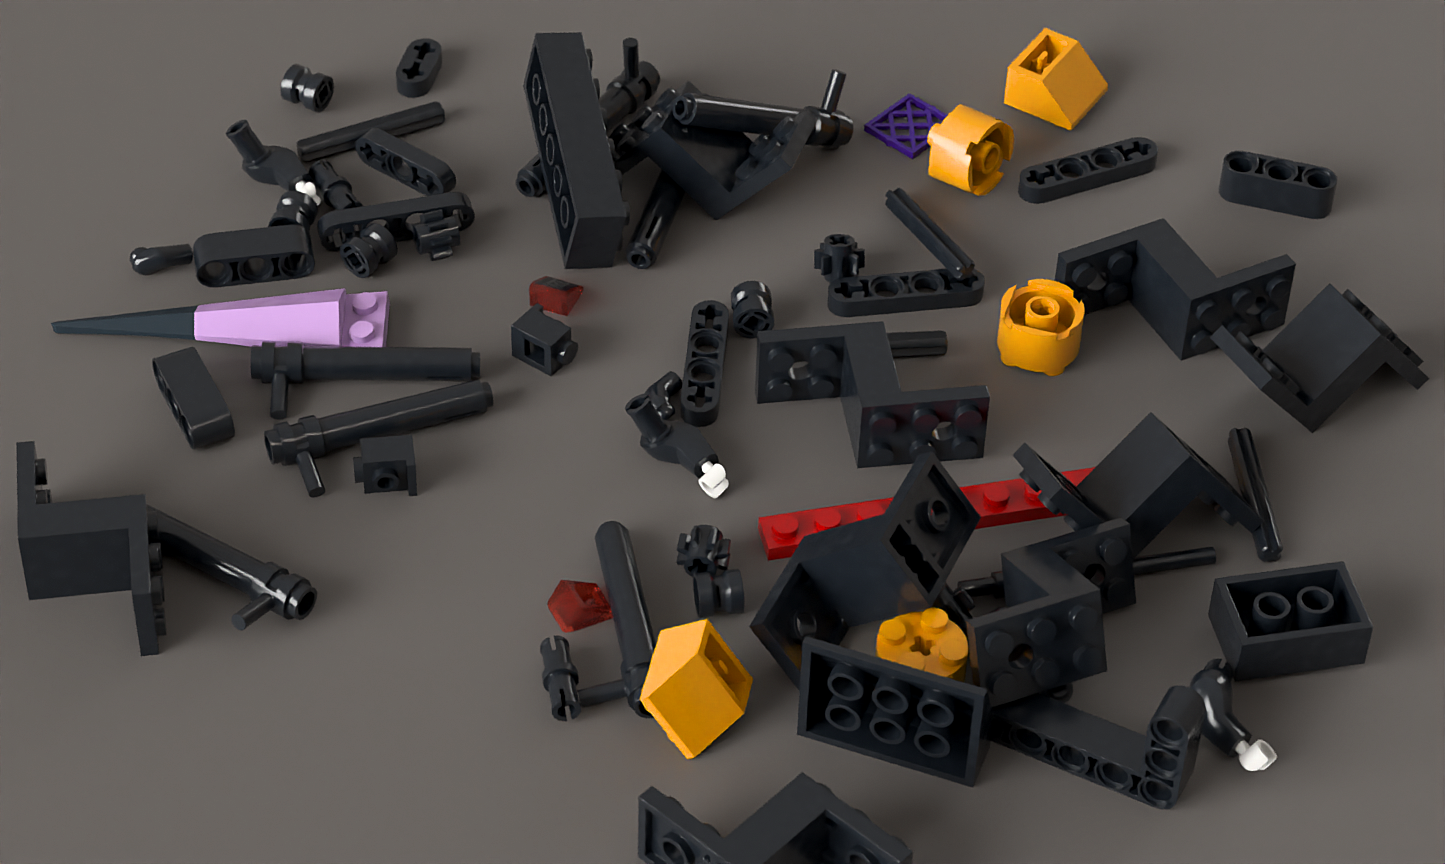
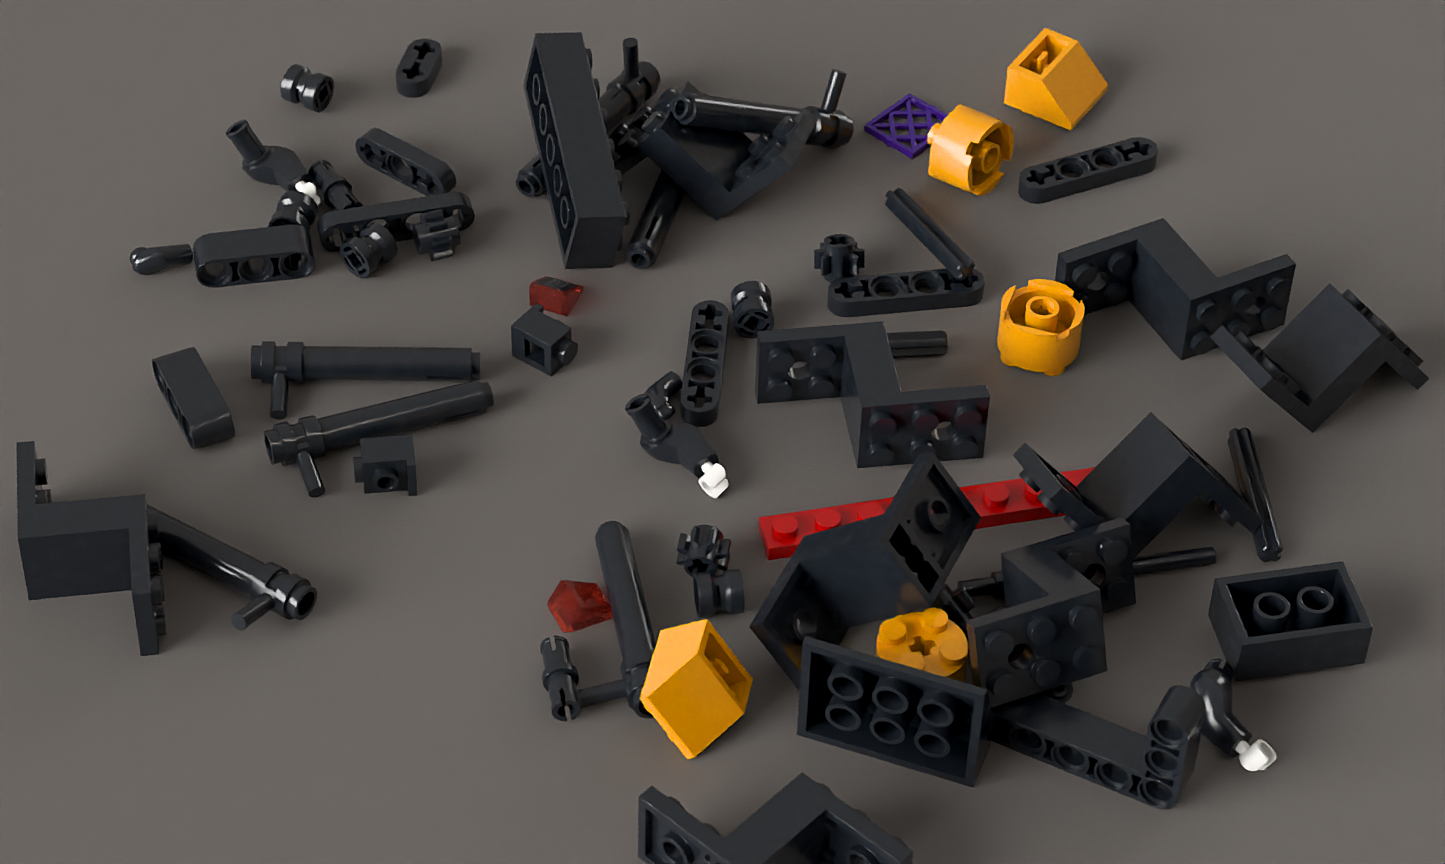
(309, 318): lavender plate -> none
(394, 124): black axle -> none
(1277, 184): black beam -> none

